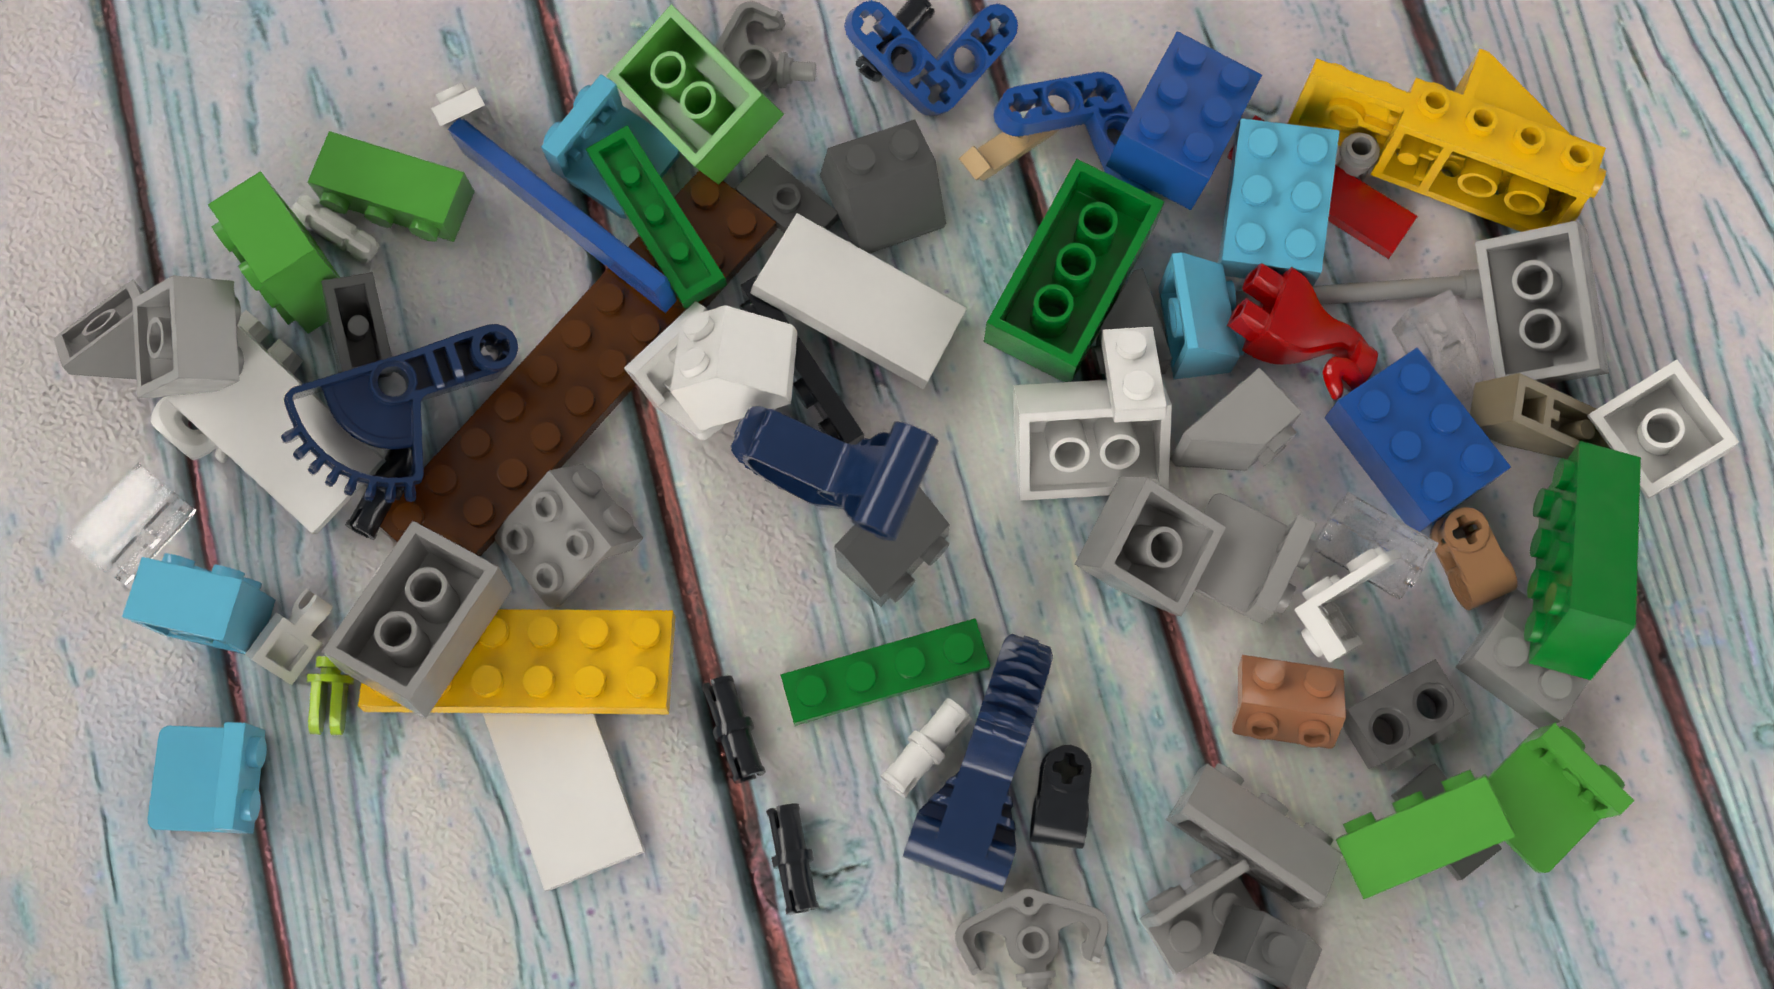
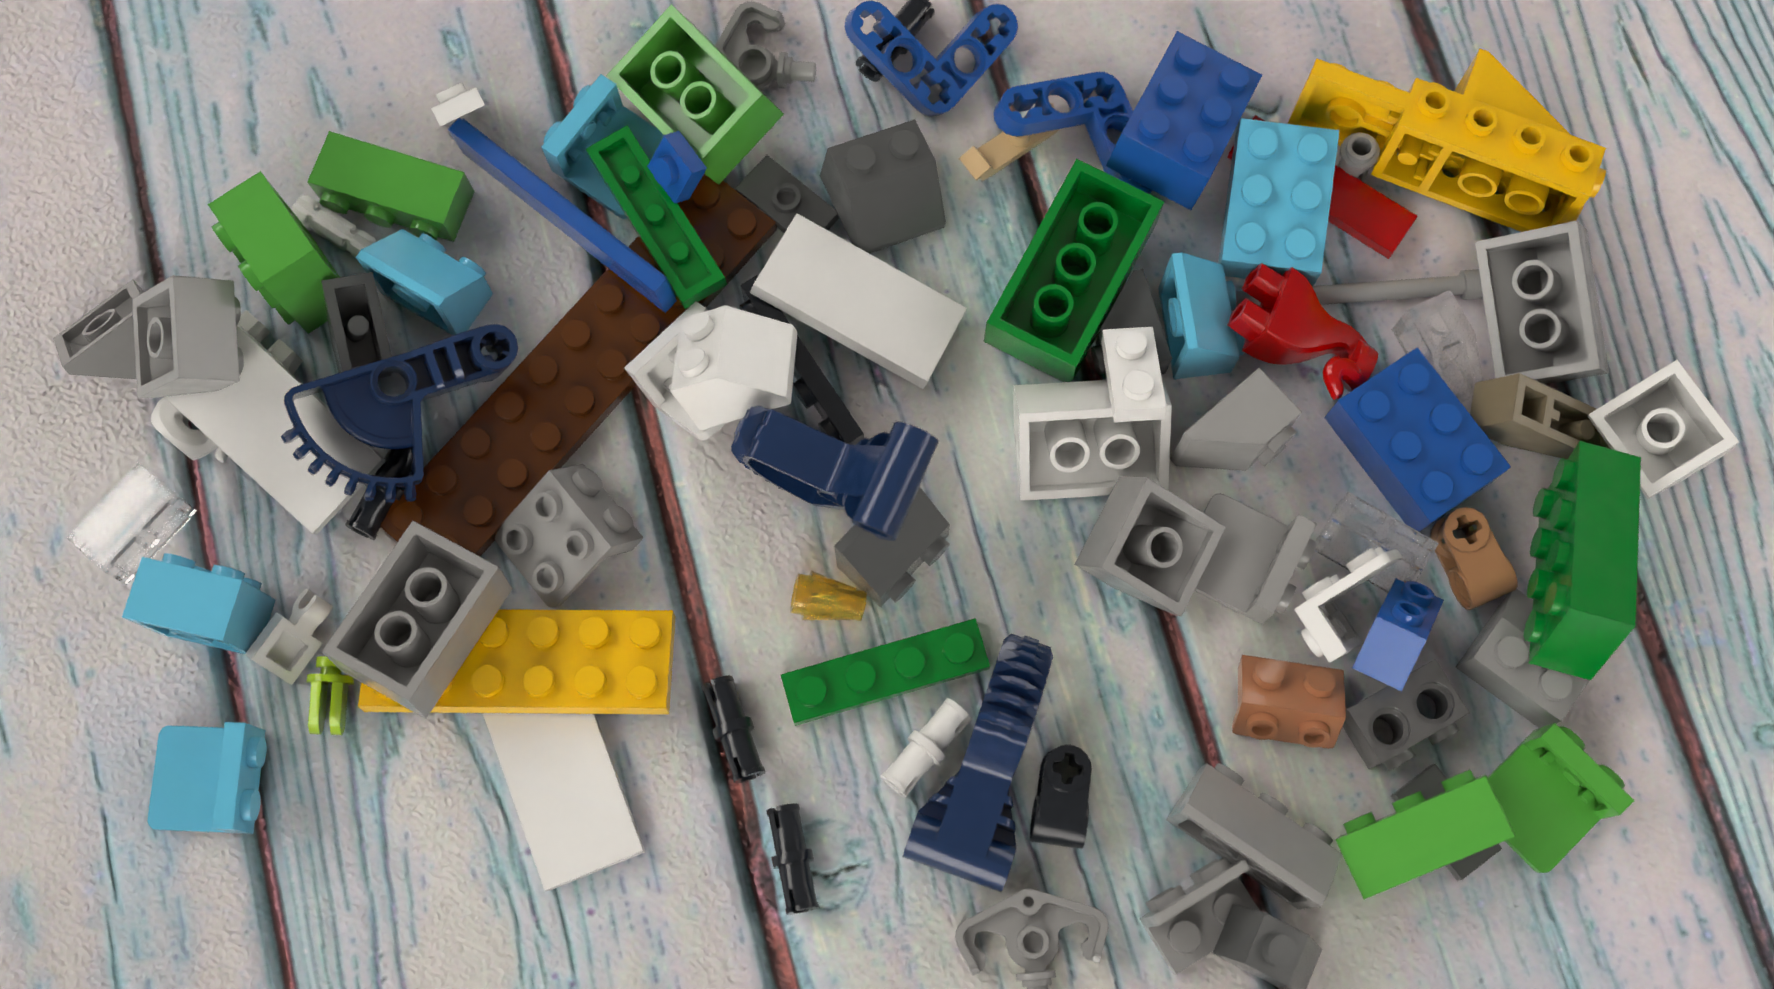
(427, 280): none -> medium azure slope
(676, 167): none -> blue plate
(826, 599): none -> clear yellow cone
(1398, 633): none -> brick

